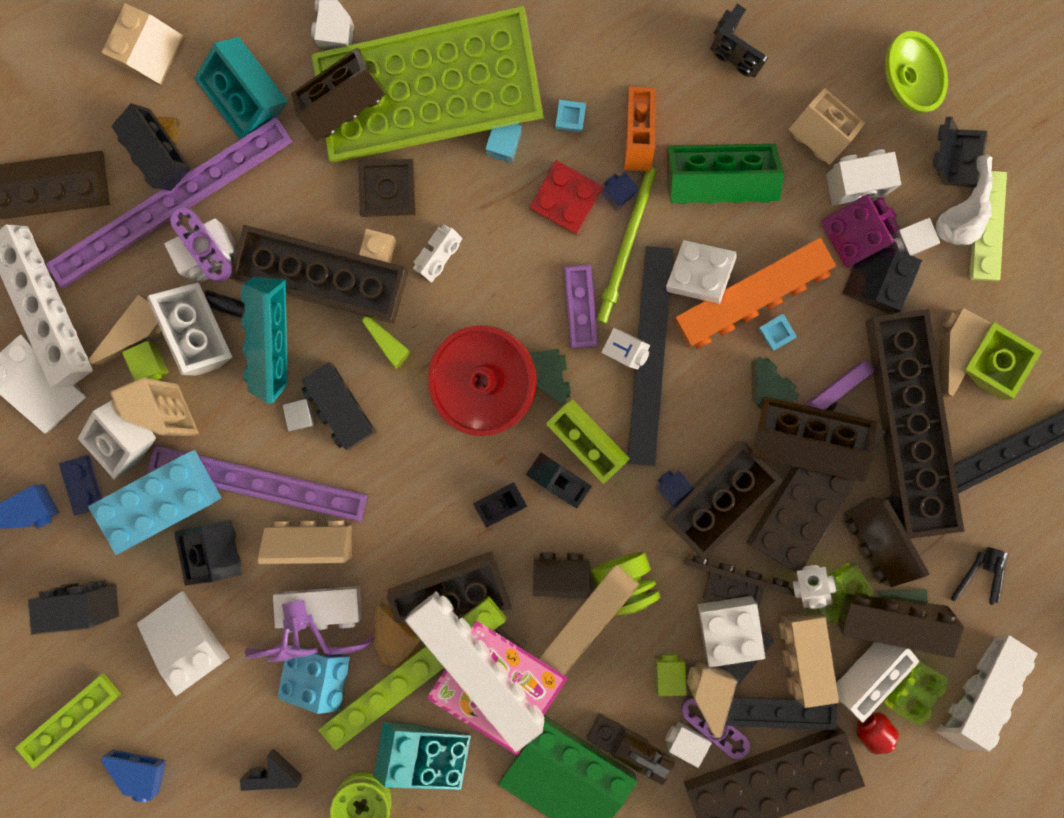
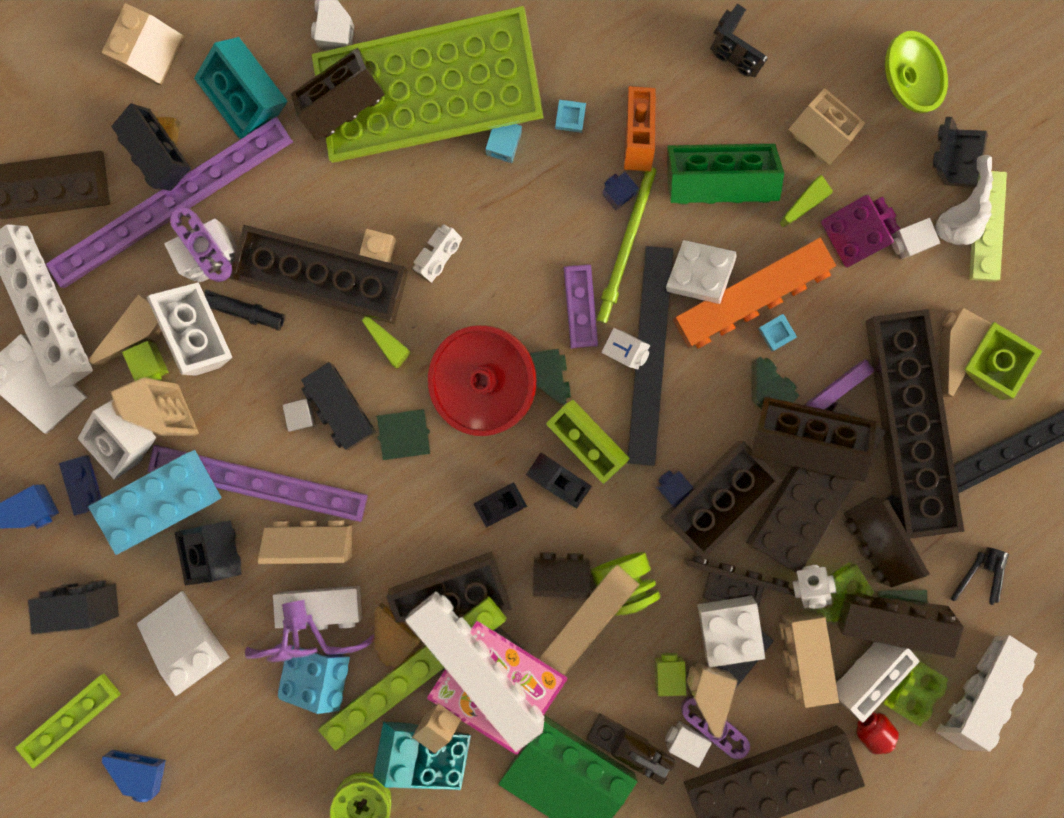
(265, 337): teal slope -> none
(279, 775): black slope -> none
(386, 188): dark brown plate -> none
(403, 434): none -> clear green piece
(436, 728): none -> tan brick
(565, 197): red plate -> none
(780, 714): black plate -> none
(812, 196): none -> lime slope
(863, 176): white brick -> none
(883, 279): black slope -> none

